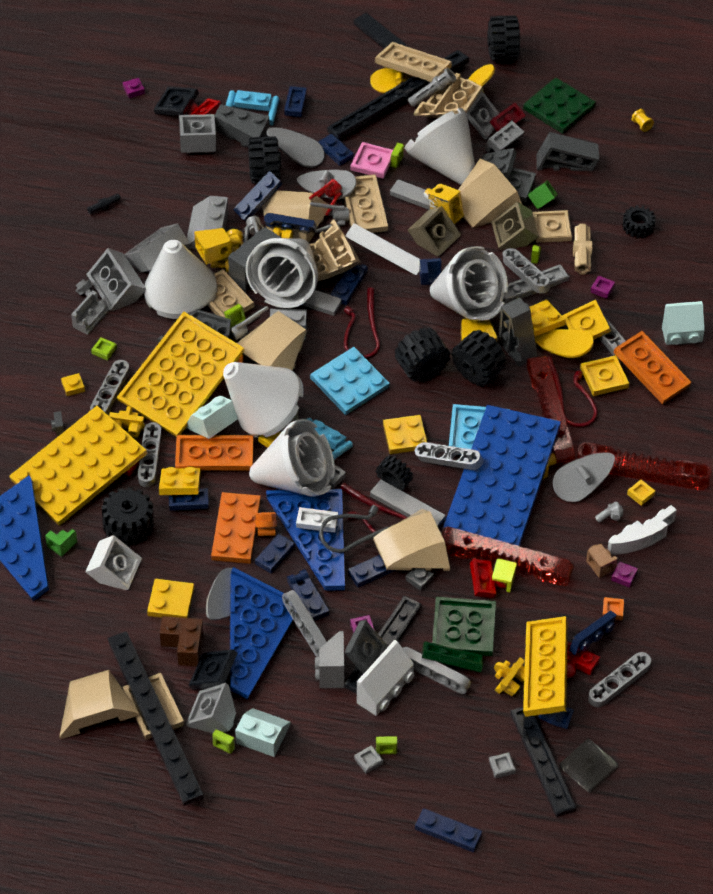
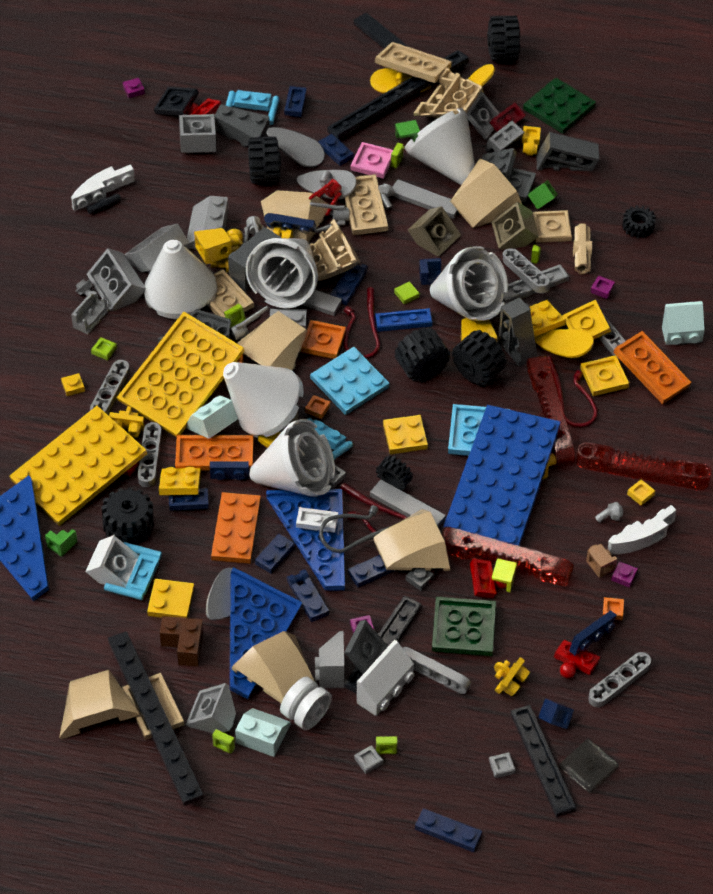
(57, 423): dark grey plate -> none
(99, 184): none -> white slope
(141, 574): none -> medium azure plate
(212, 669): black tile -> none
(229, 470): none -> dark blue plate
(258, 196): dark blue plate -> none
(266, 523): orange piece -> none
(274, 664): none -> tan wedge
(303, 621): light grey beam -> none
(305, 703): none -> white wheel
(317, 407): none -> orange plate
(323, 339): none -> orange plate
(383, 248): white sticker -> none
(386, 191): none -> light grey plate
(403, 320): none -> blue tile
(406, 292): none -> lime tile
(407, 129): none -> bright green panel
(438, 83): light grey pin -> none
(447, 458): light grey beam -> none
(448, 198): yellow torso -> none
(452, 656): dark green tile -> none
(530, 139): none -> yellow plate
(545, 666): yellow plate -> none
(582, 476): light grey shield -> none
(642, 120): yellow bush -> none

